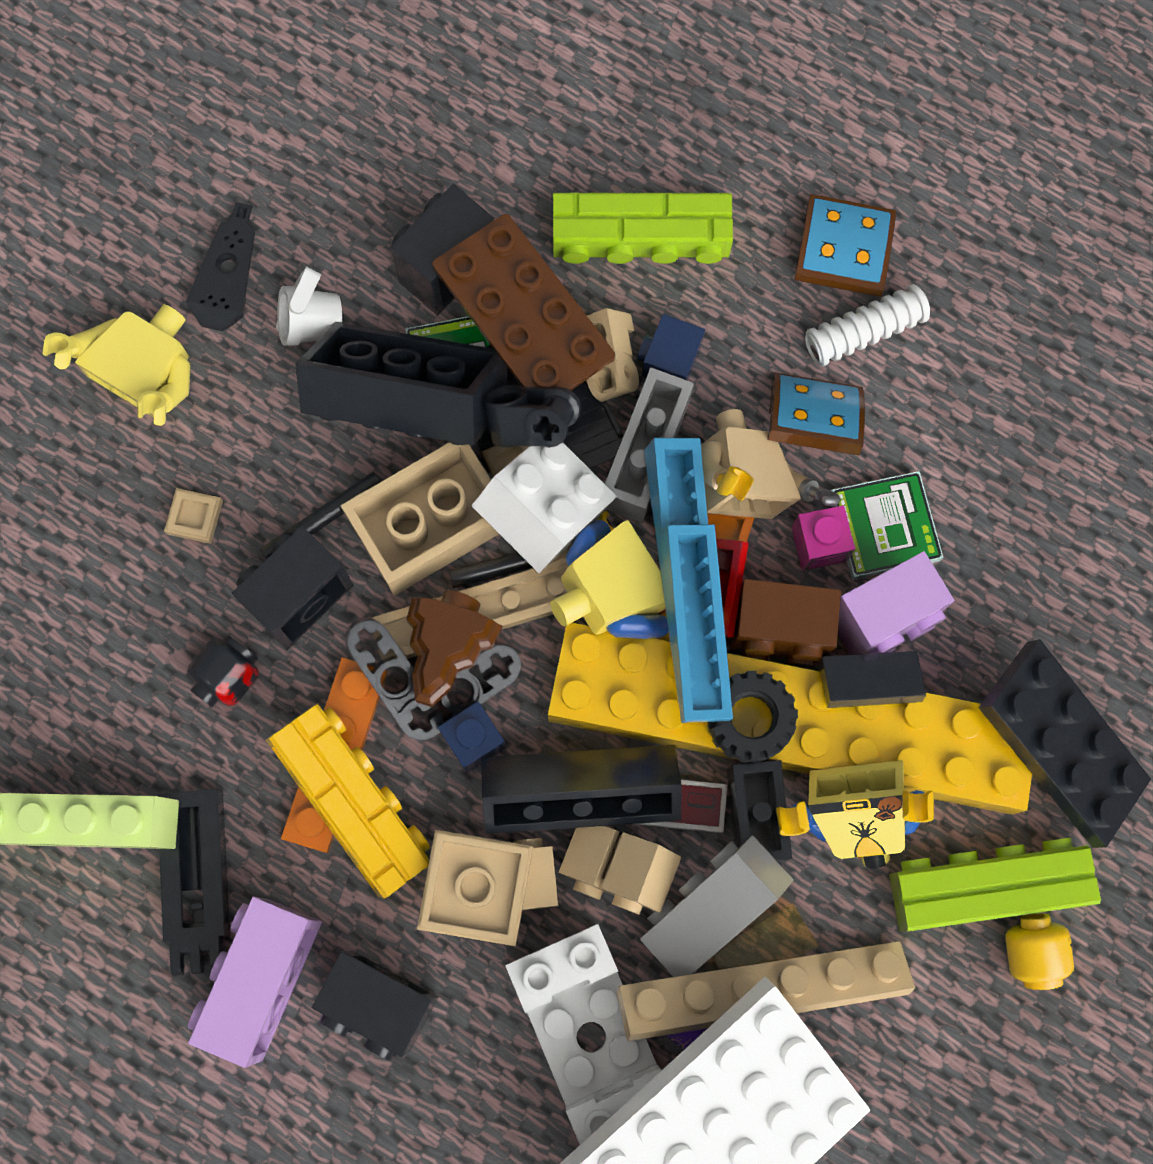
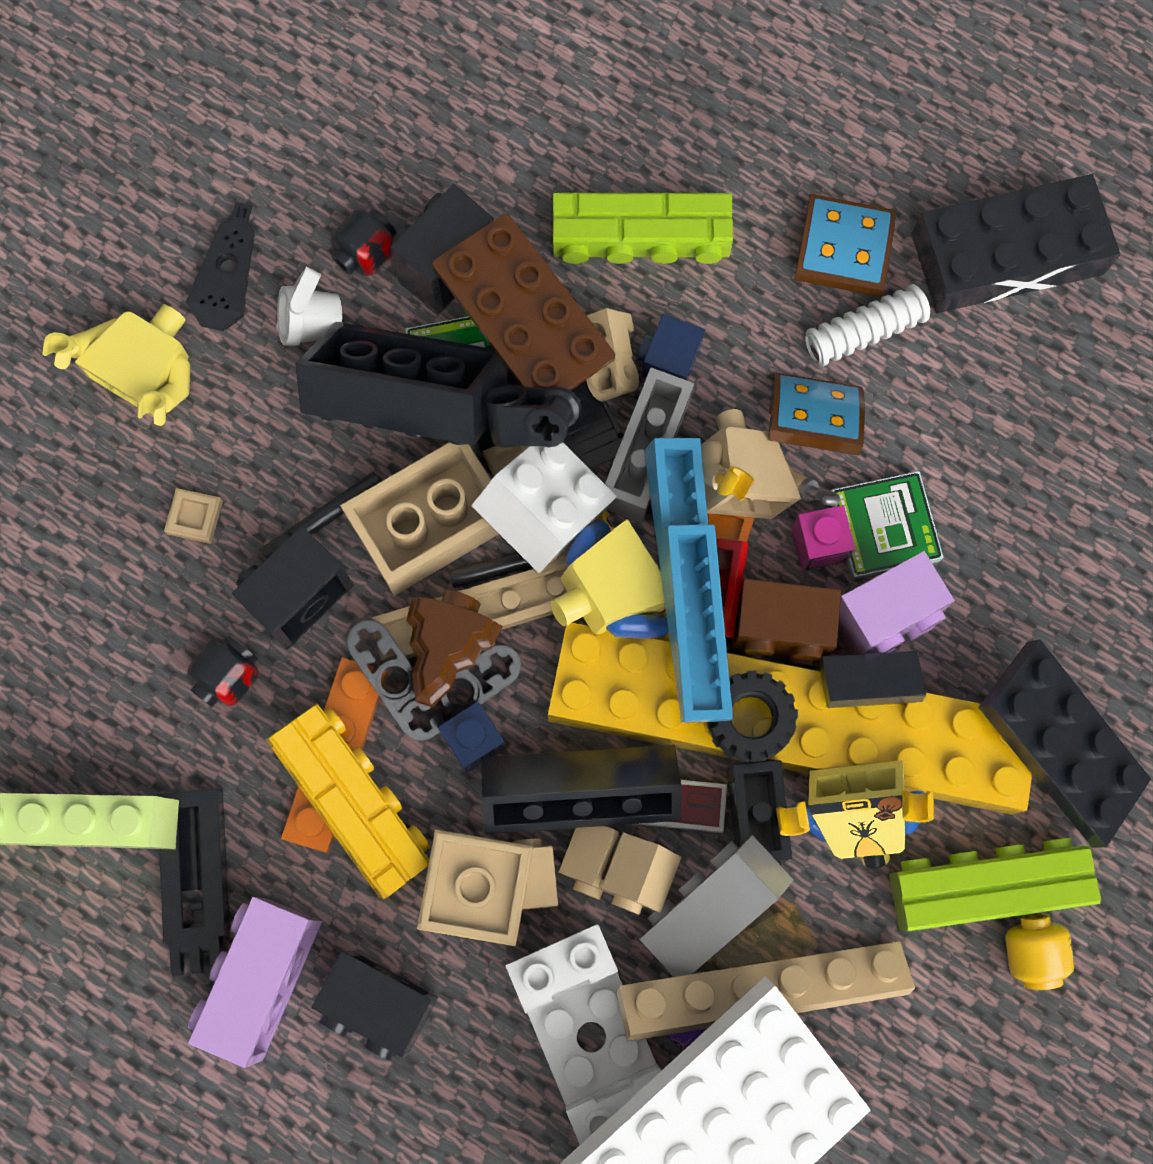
(363, 242): none -> black head
(1014, 243): none -> black brick

